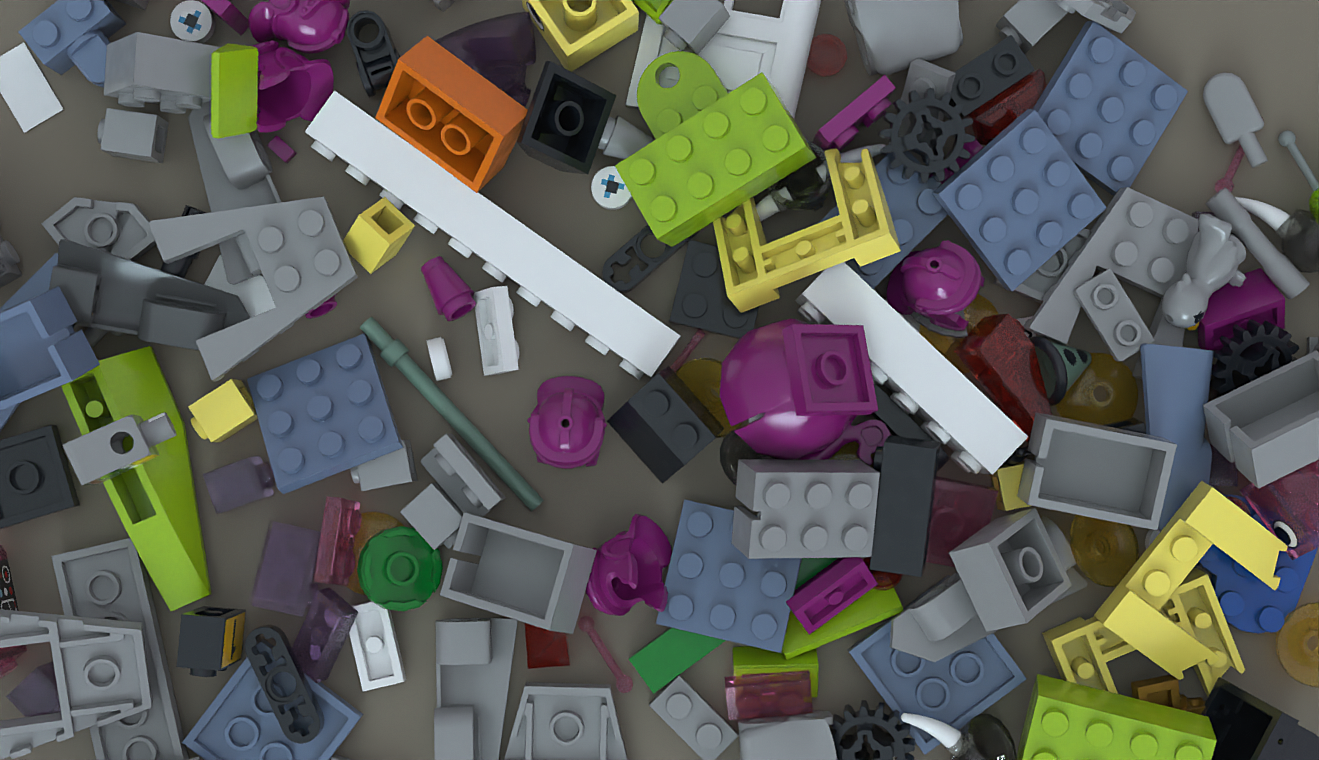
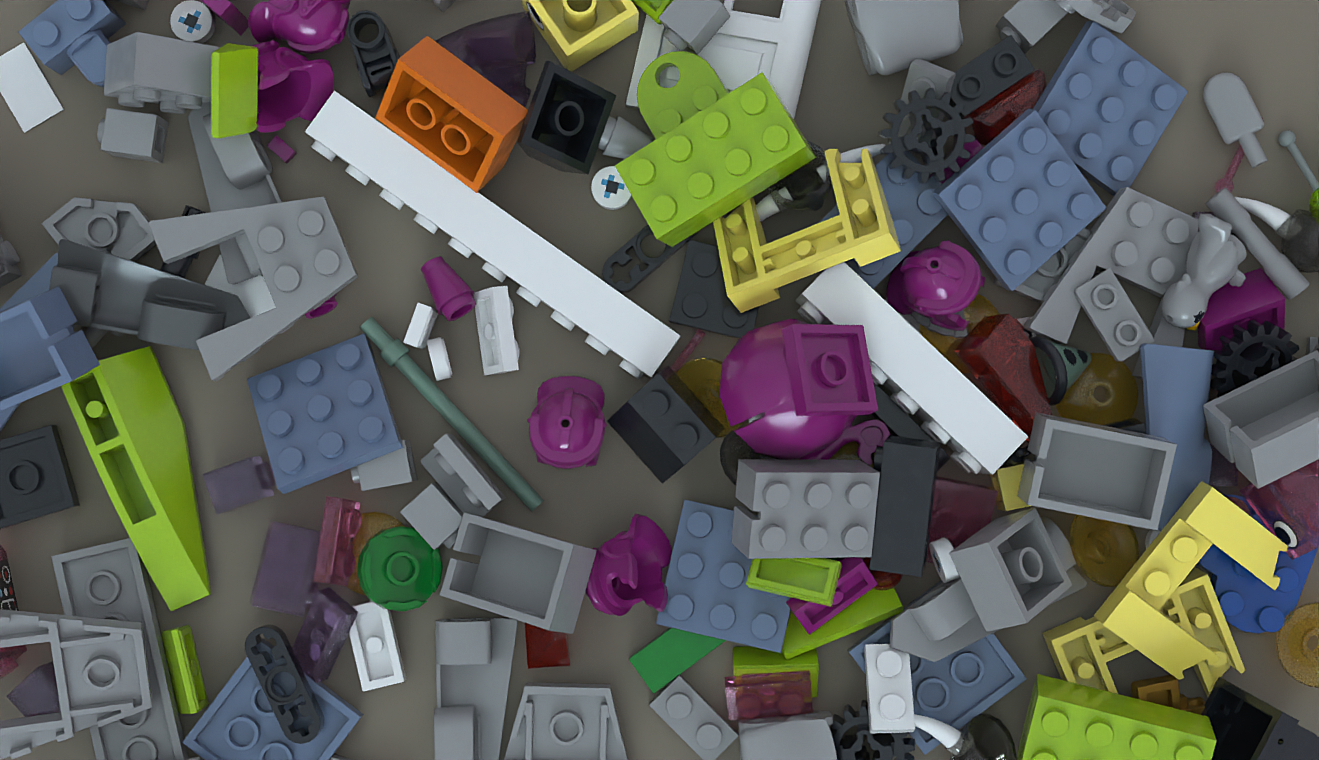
(101, 452): light grey torso -> none
(184, 670): none -> lime slope
(210, 639): black brick -> none
(223, 411): light yellow brick -> none
(377, 235): light yellow brick -> none
(420, 326): none -> white tile
(624, 682): clear pink hinge -> none
(796, 578): none -> lime tile
(826, 55): clear red plate -> none
(864, 109): magenta plate -> none
(888, 689): none -> white plate
(942, 560): none -> white tile

